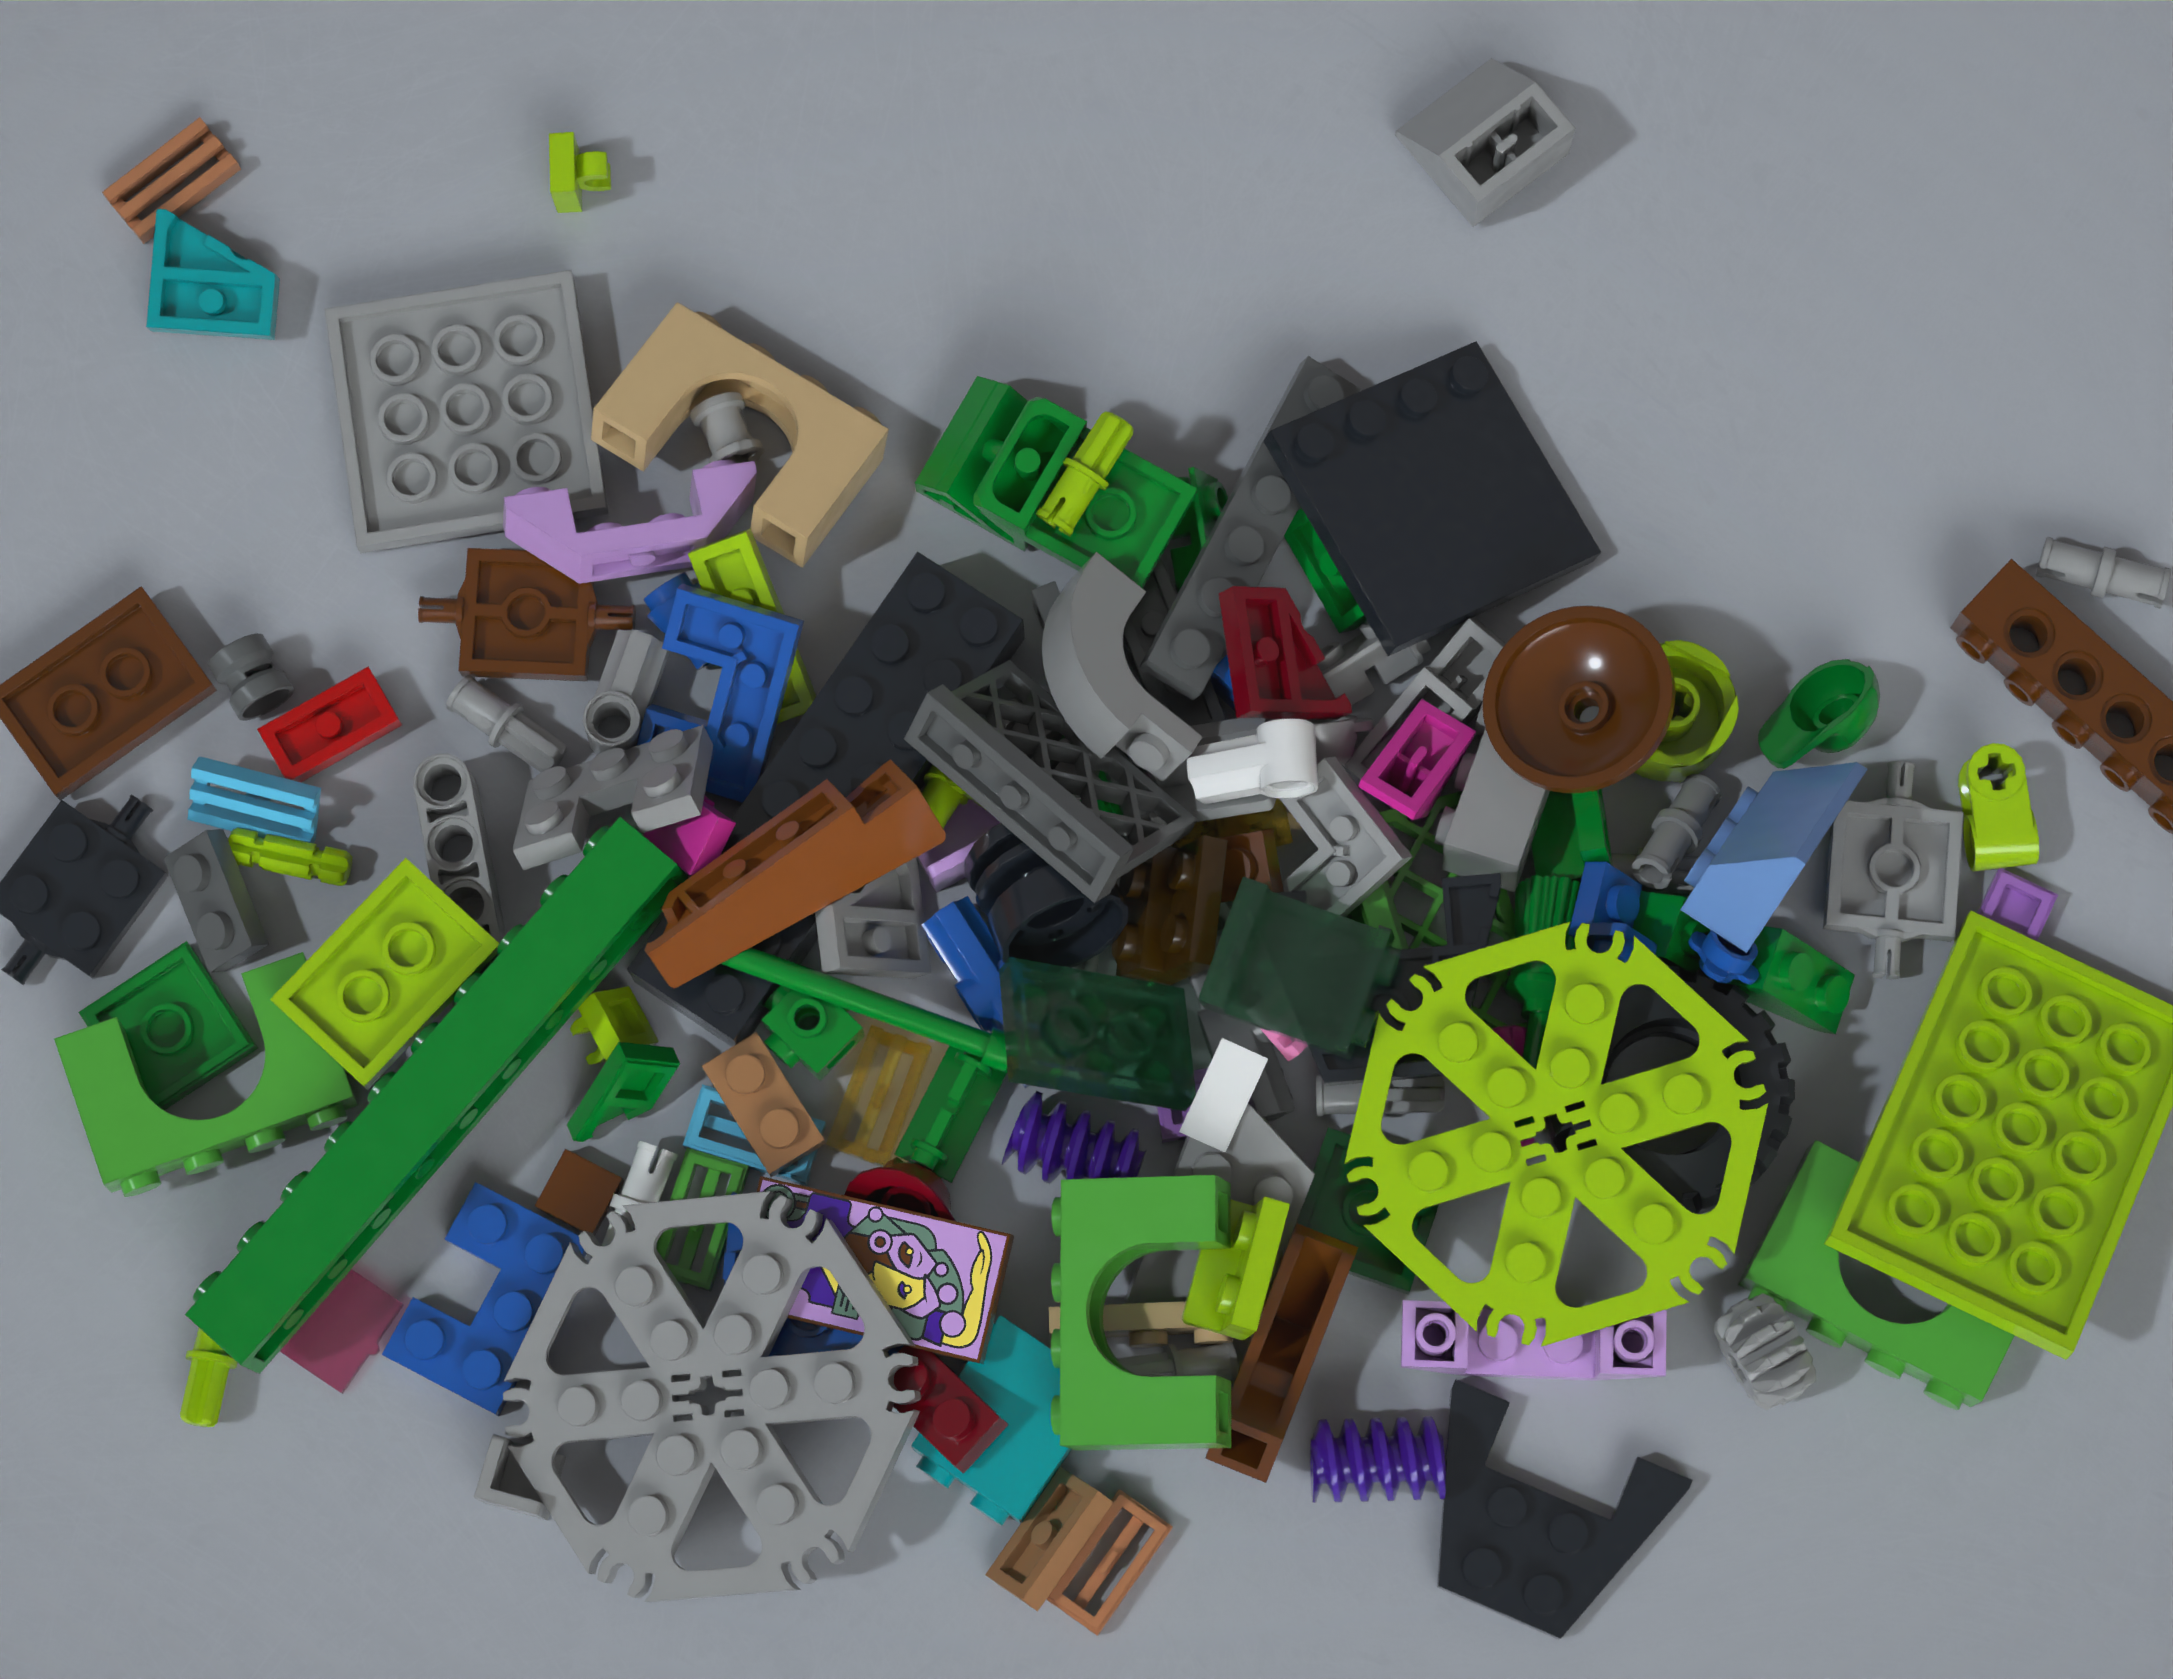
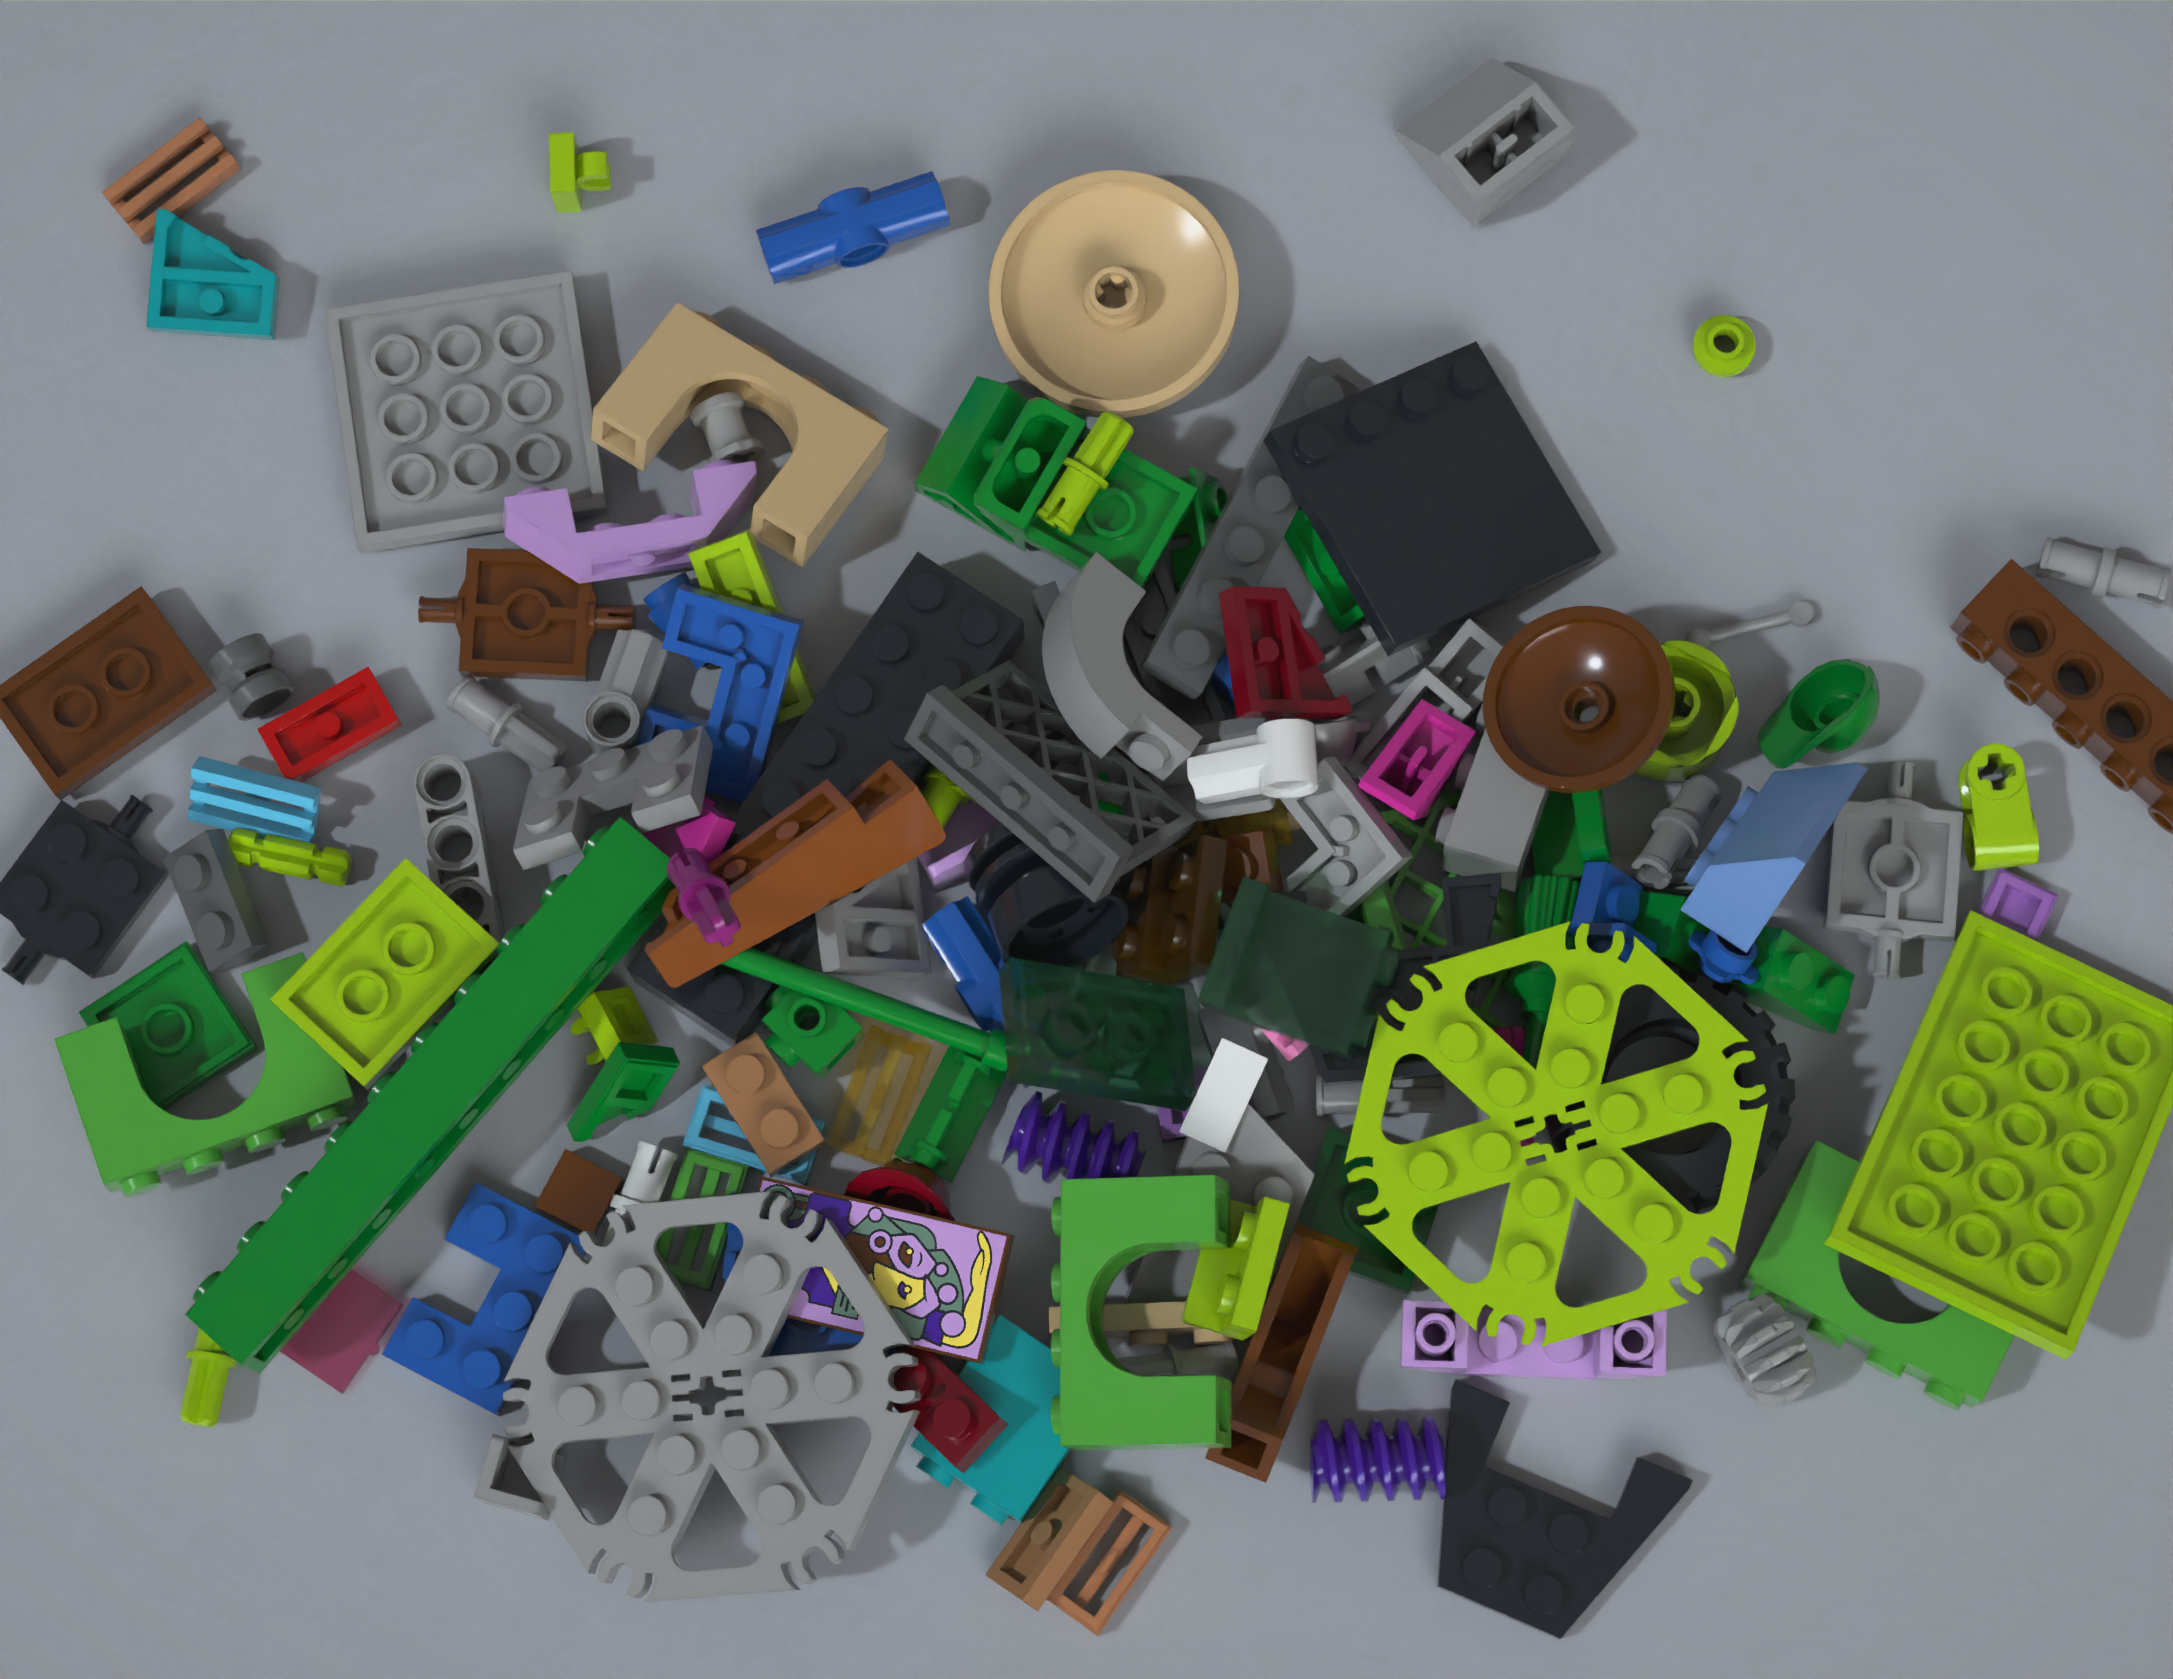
(704, 897): none -> magenta axle
(853, 227): none -> blue piece
(1114, 293): none -> tan dish
(1718, 362): none -> lime plate
(1798, 614): none -> light grey hinge

